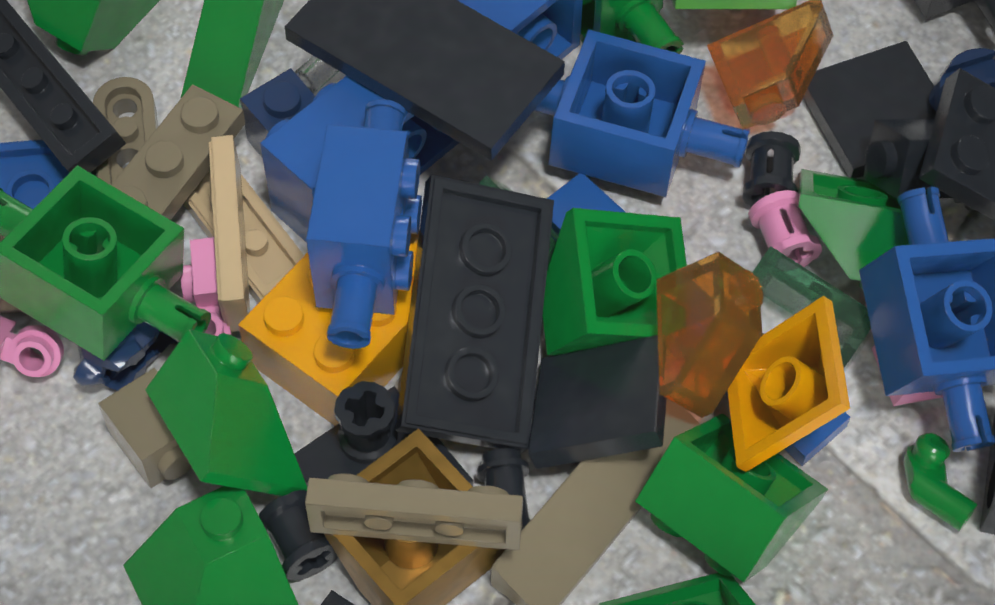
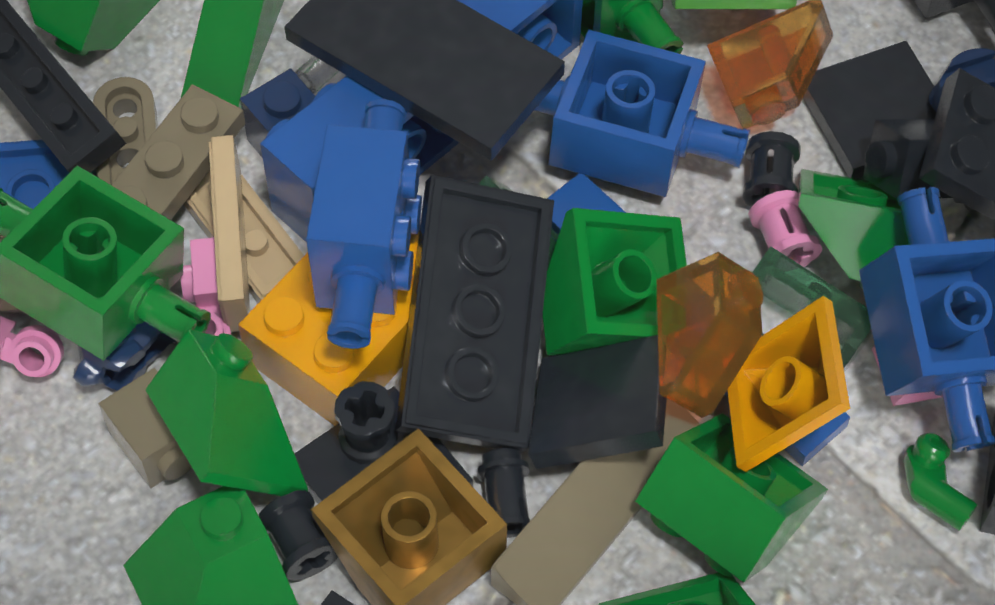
(414, 512): dark tan plate -> none

